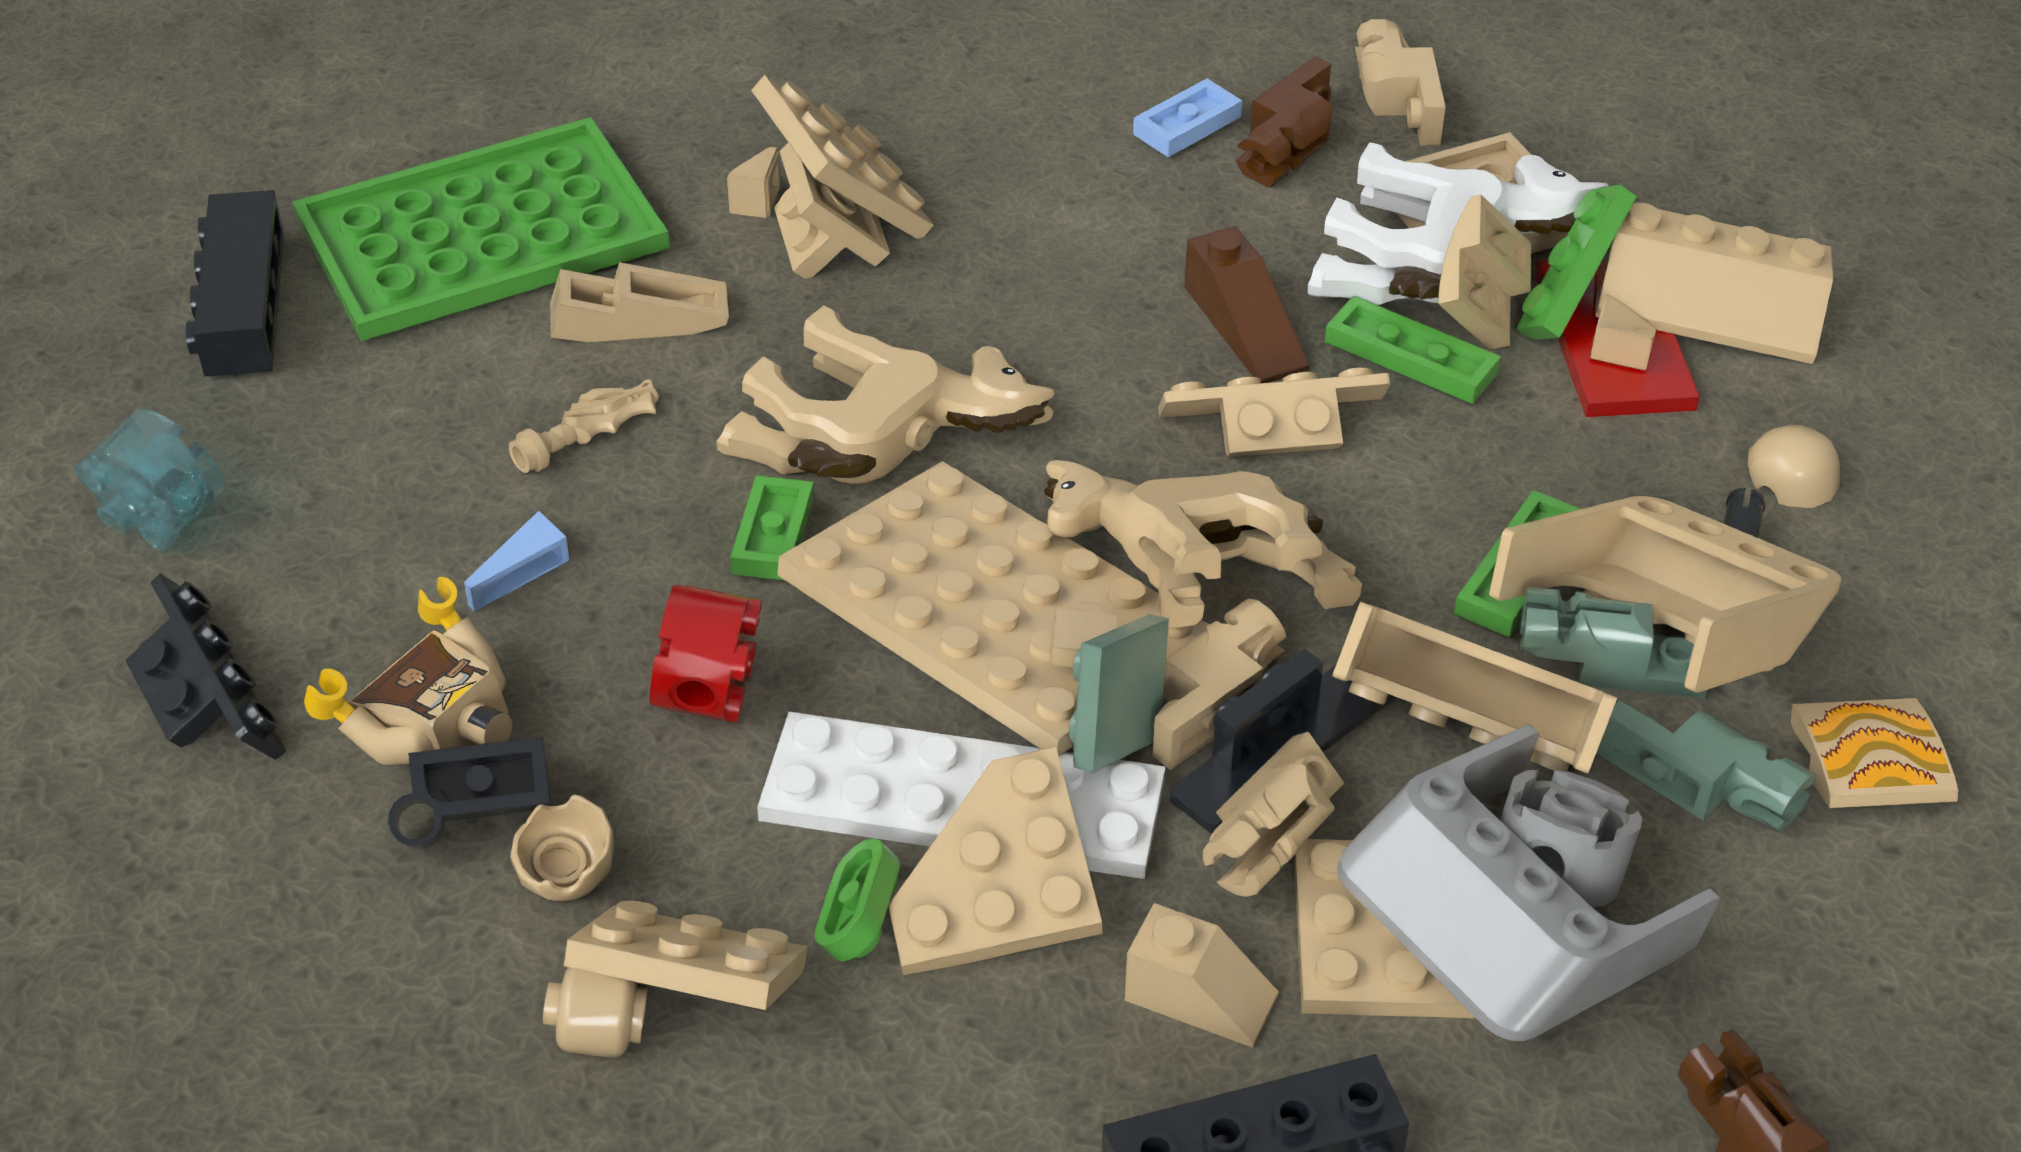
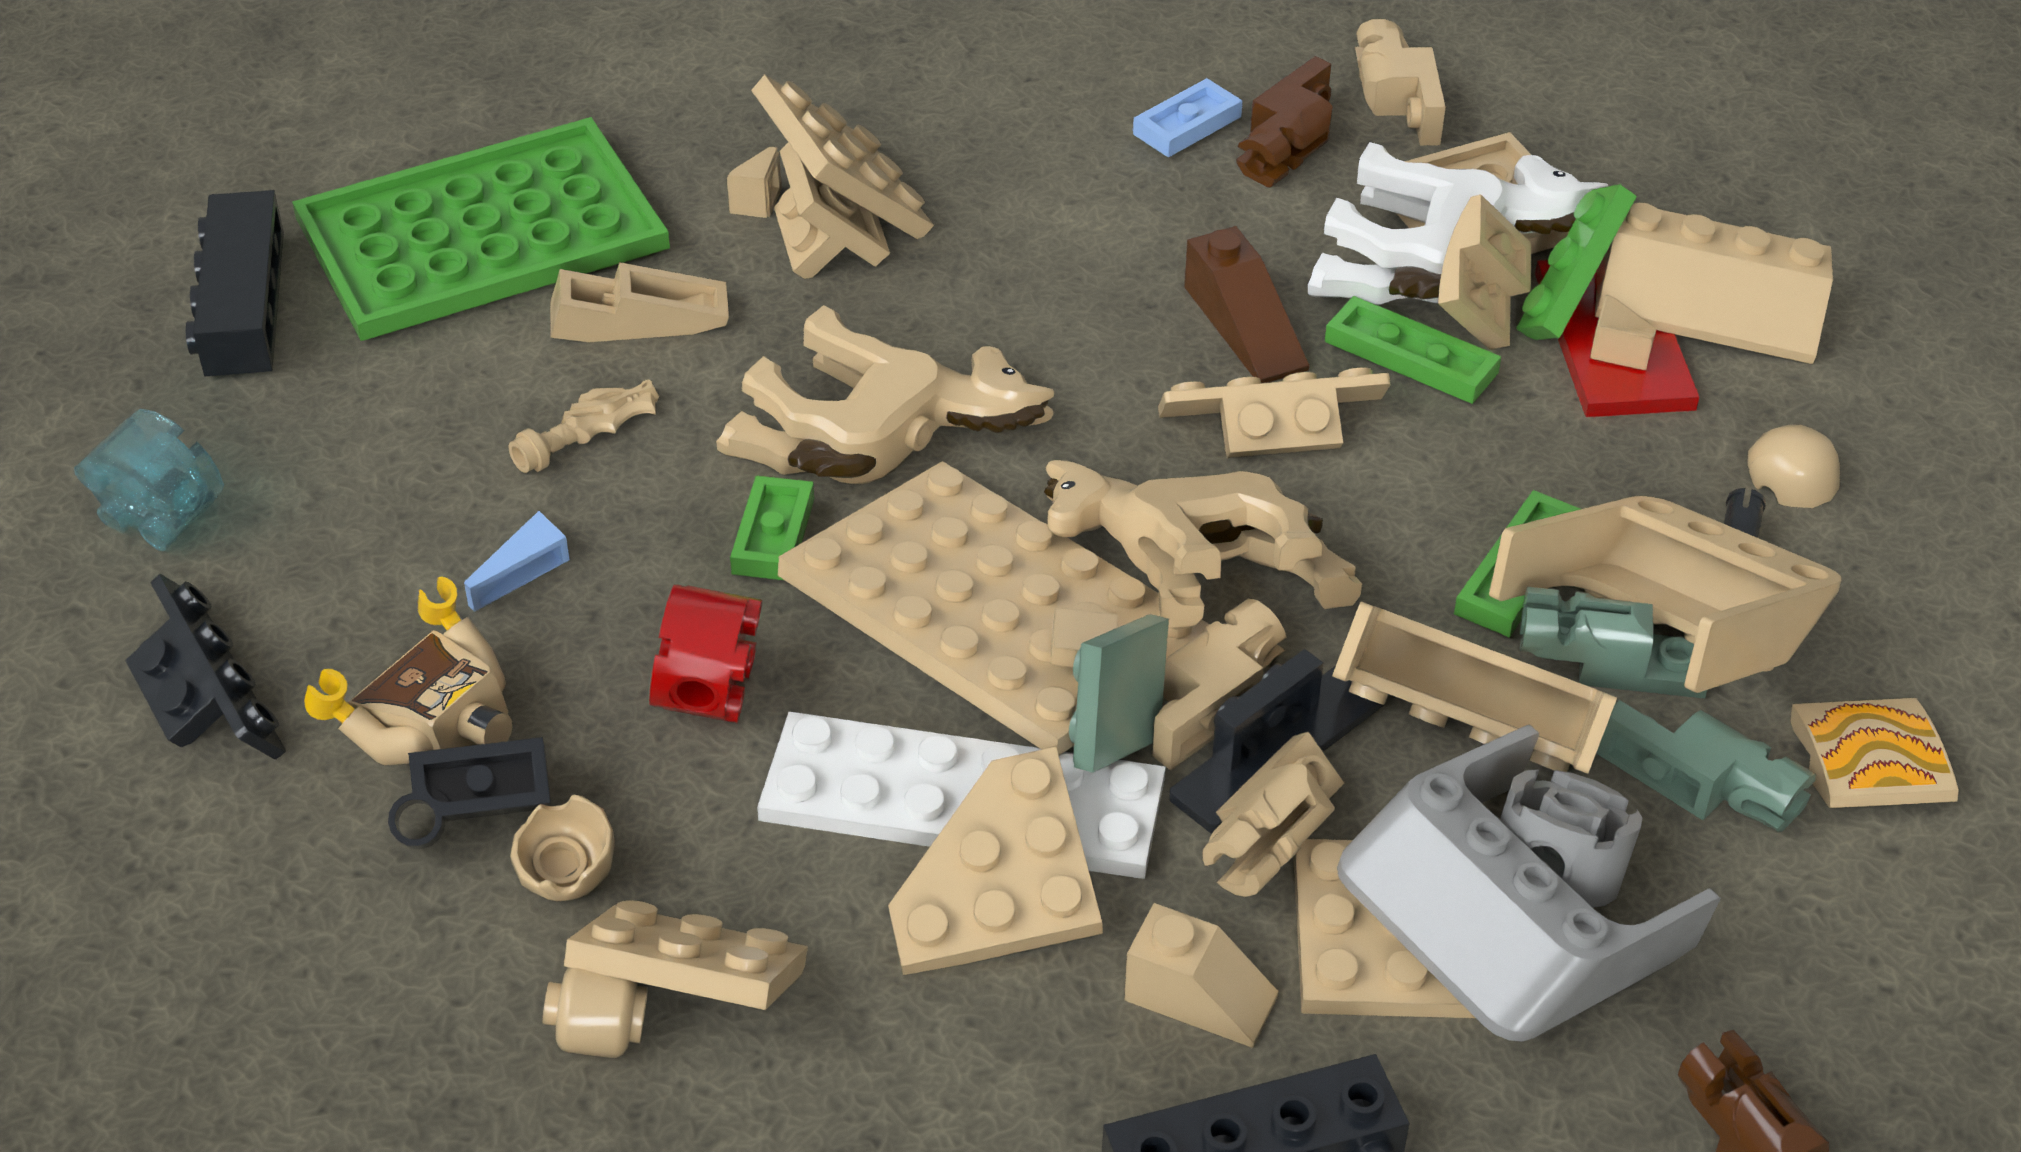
(857, 901): bright green plate -> none

